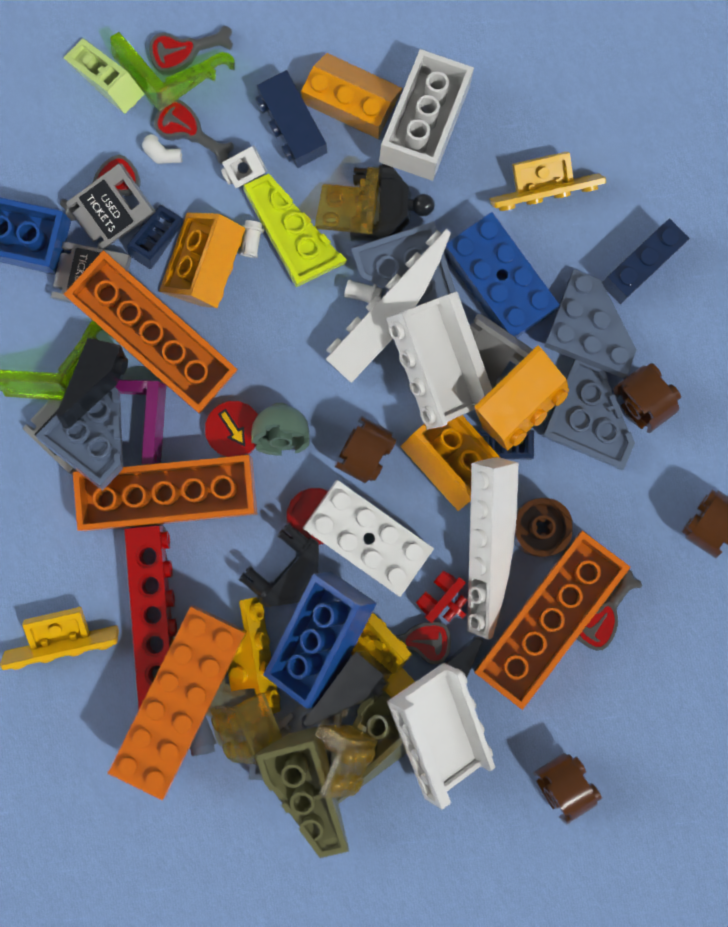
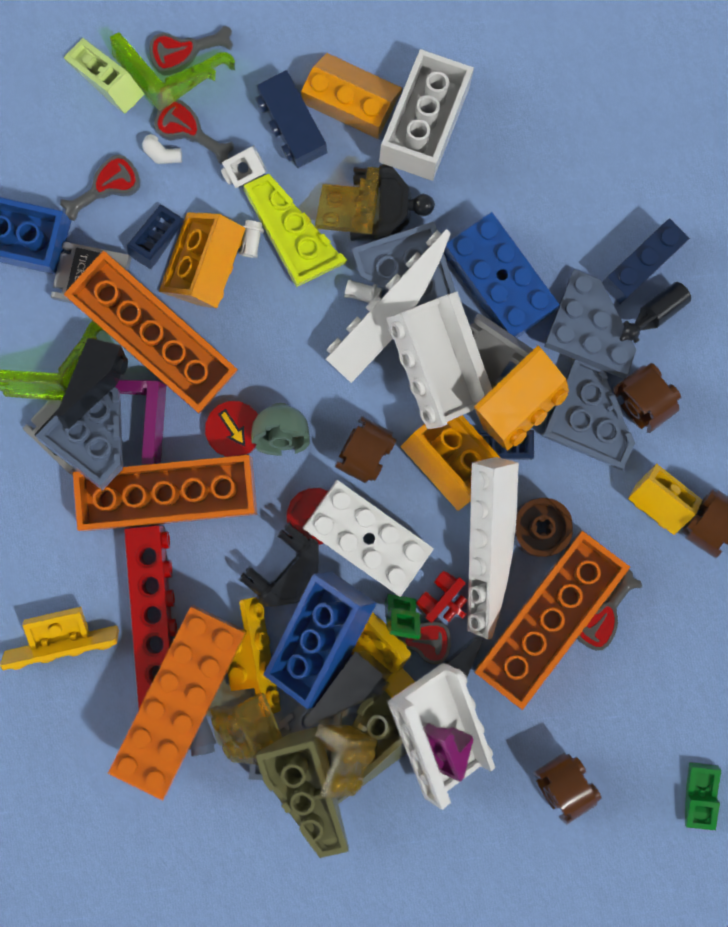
(104, 209): container -> none
(402, 616): none -> green slope
(450, 749): none -> magenta slope
(545, 178): yellow bracket -> none
(657, 311): none -> black wheel
(665, 499): none -> yellow brick
(701, 796): none -> green slope

